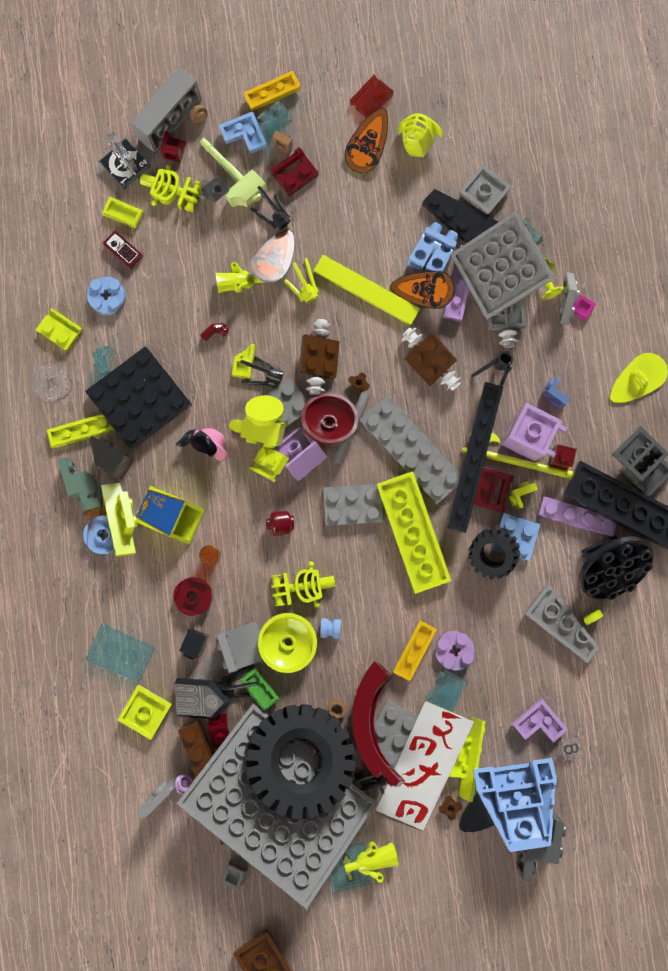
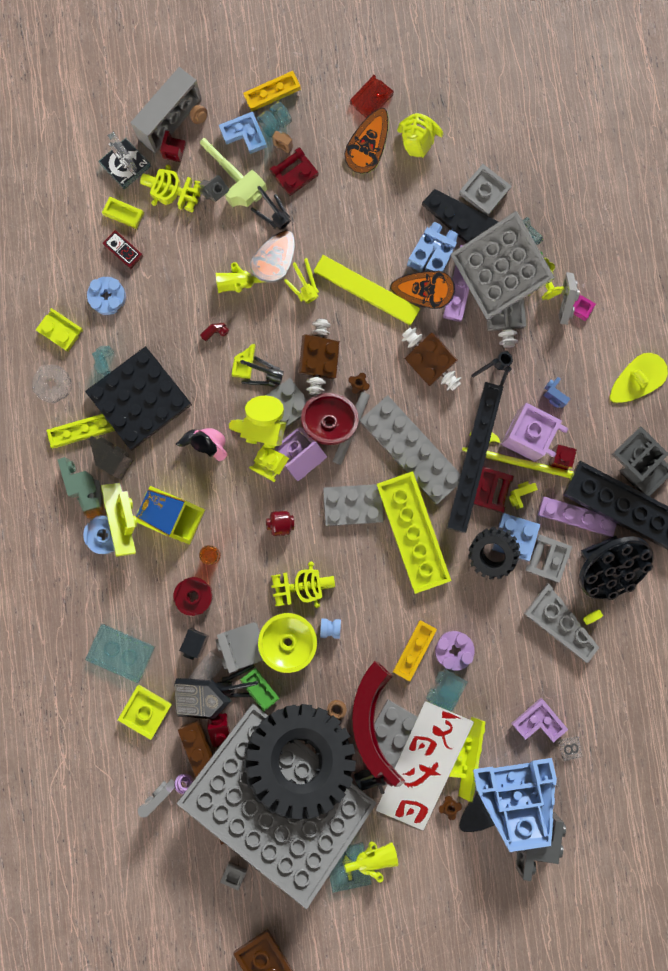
(555, 559): none -> light grey plate

